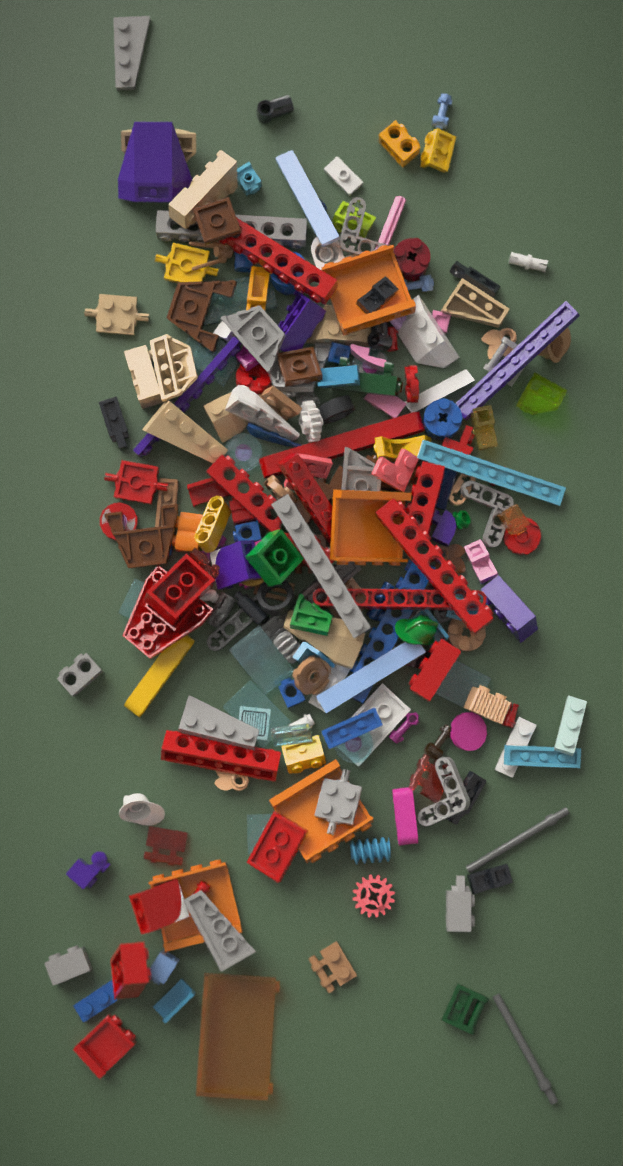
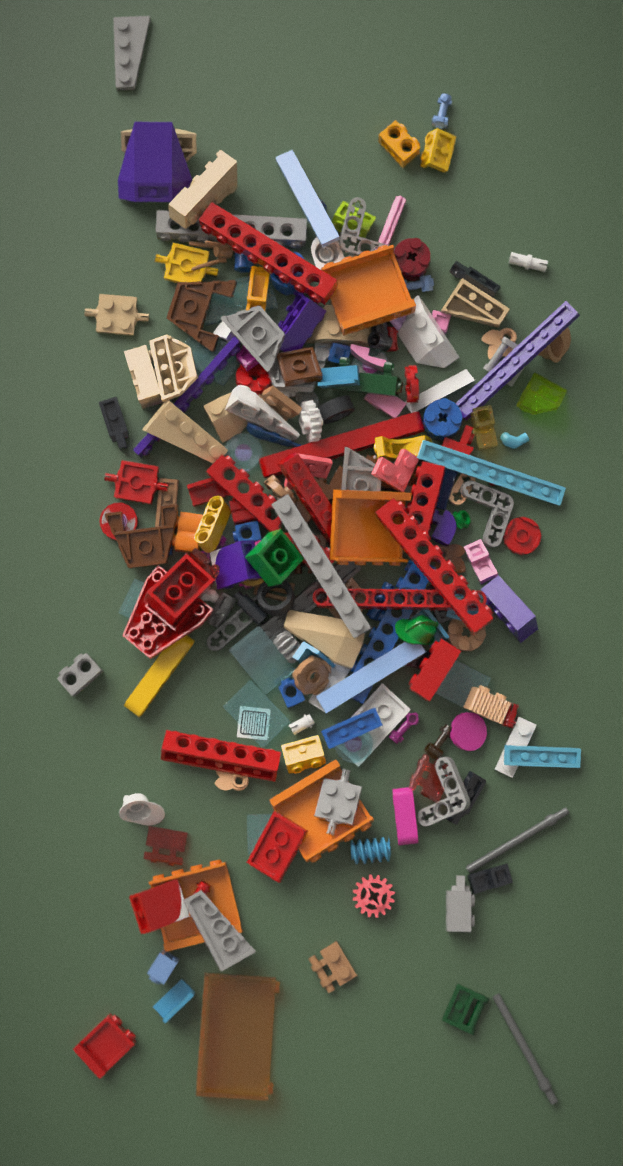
(68, 965): light grey brick -> none
(85, 874): dark purple brick -> none
(95, 1002): blue plate -> none
(130, 970): red brick -> none
(210, 723): light grey wing -> none
(217, 221): reddish brown plate -> none
(248, 186): medium azure brick -> none
(275, 107): black piece -> none
(291, 734): clear light blue tile -> none
(310, 617): green wing -> none
(343, 176): white plate -> none
(377, 296): black slope -> none
(512, 441): none -> medium azure arm
(514, 520): clear orange brick -> none
(570, 725): light aqua plate -> none

